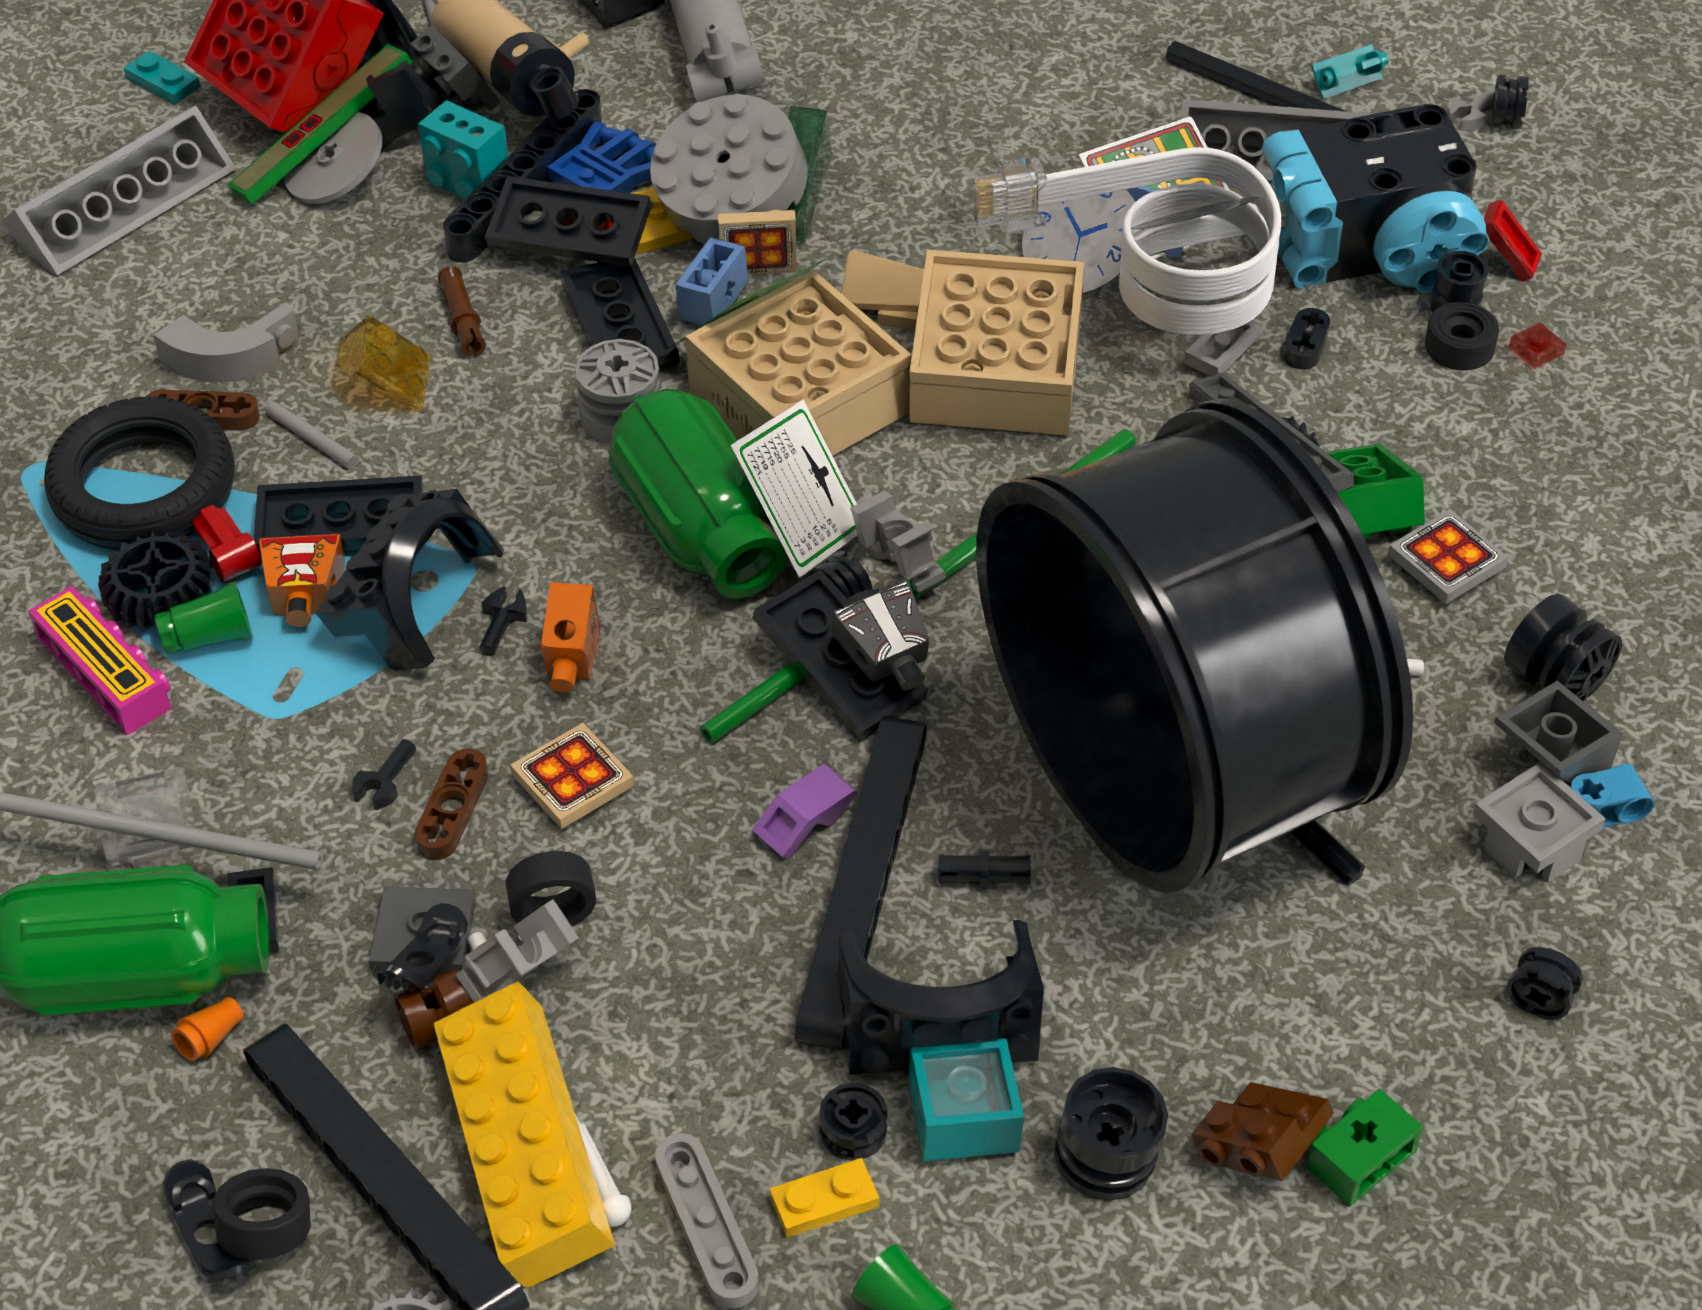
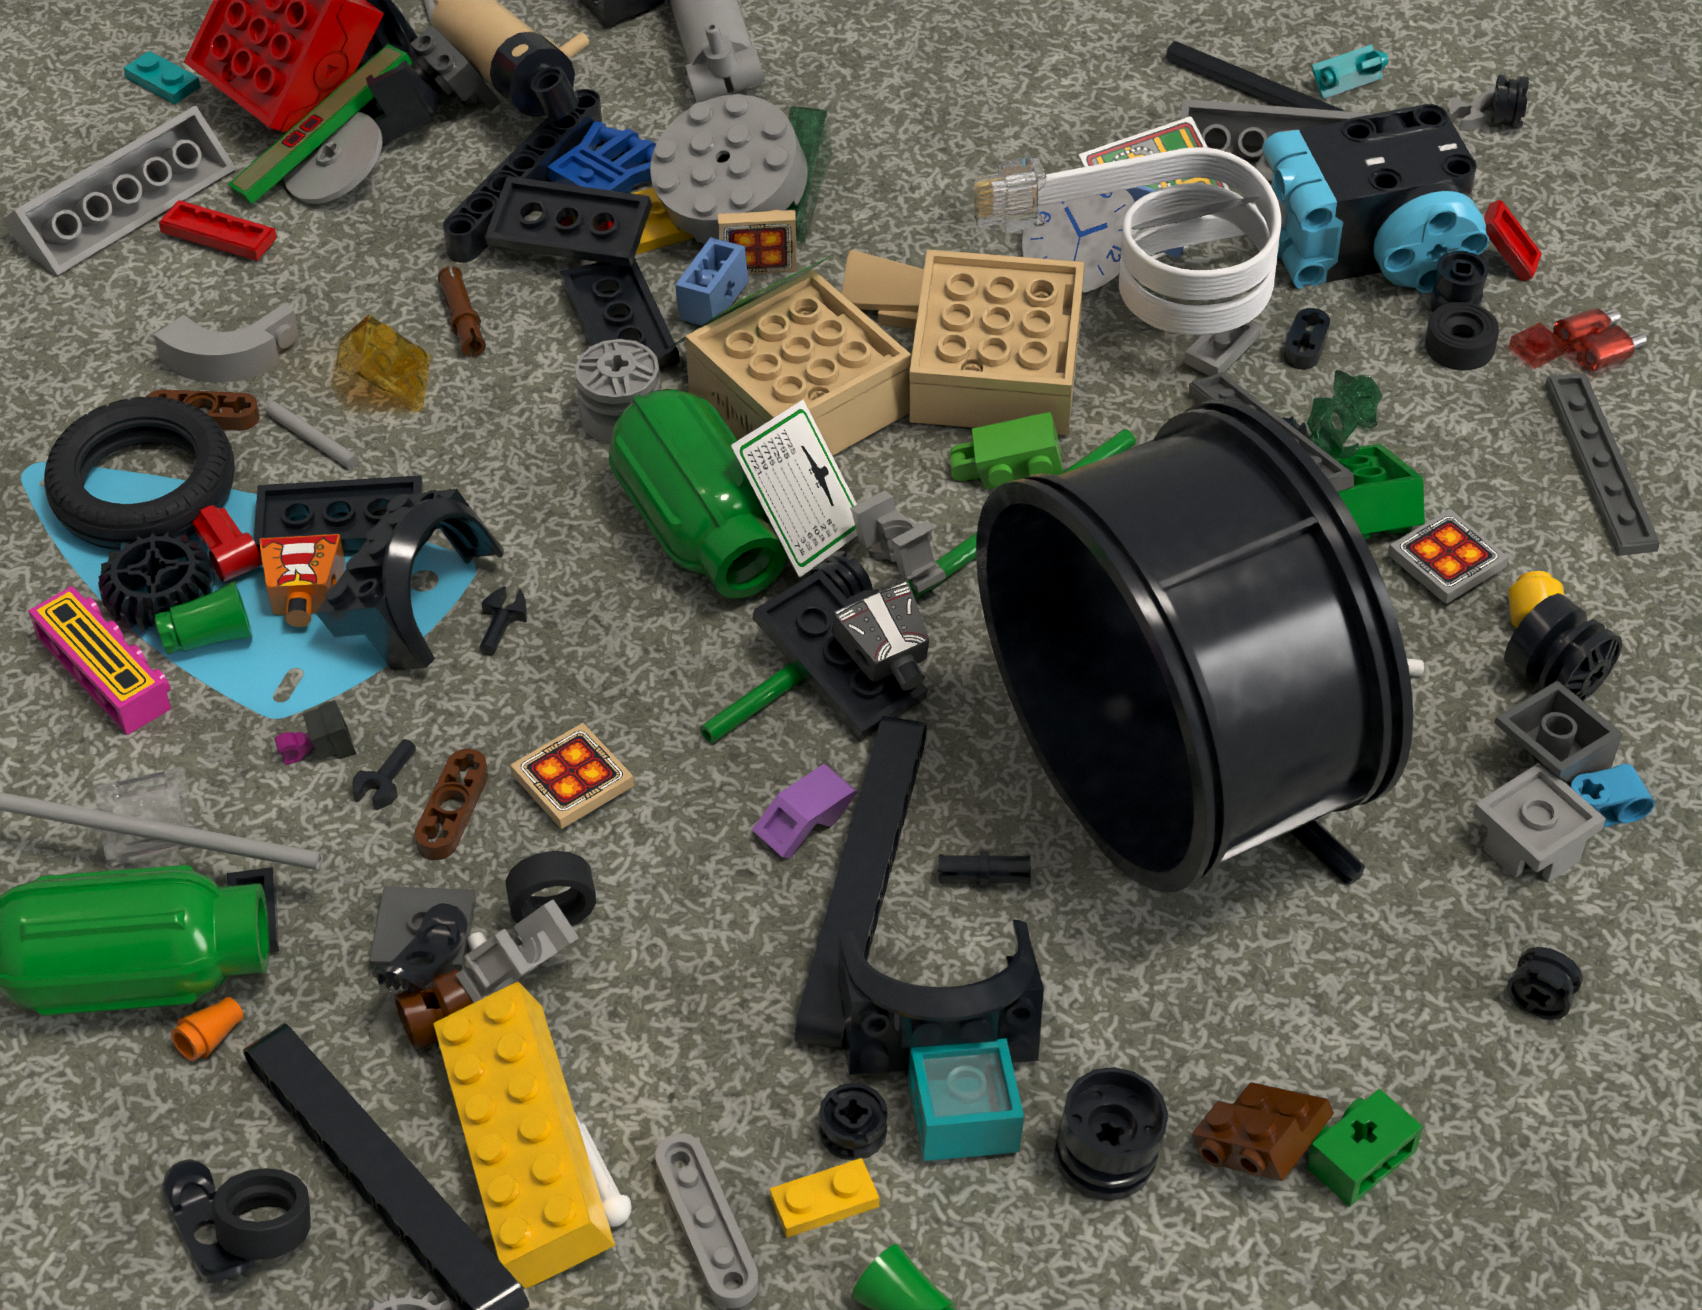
(217, 230): none -> red plate
(325, 733): none -> pearl dark grey piece
(460, 148): teal piece -> none
(565, 646): orange torso -> none
(1008, 451): none -> bright green brick
(1354, 402): none -> clear green piece
(1530, 591): none -> yellow head
(1595, 341): none -> clear red piece
(1602, 464): none -> dark grey tile

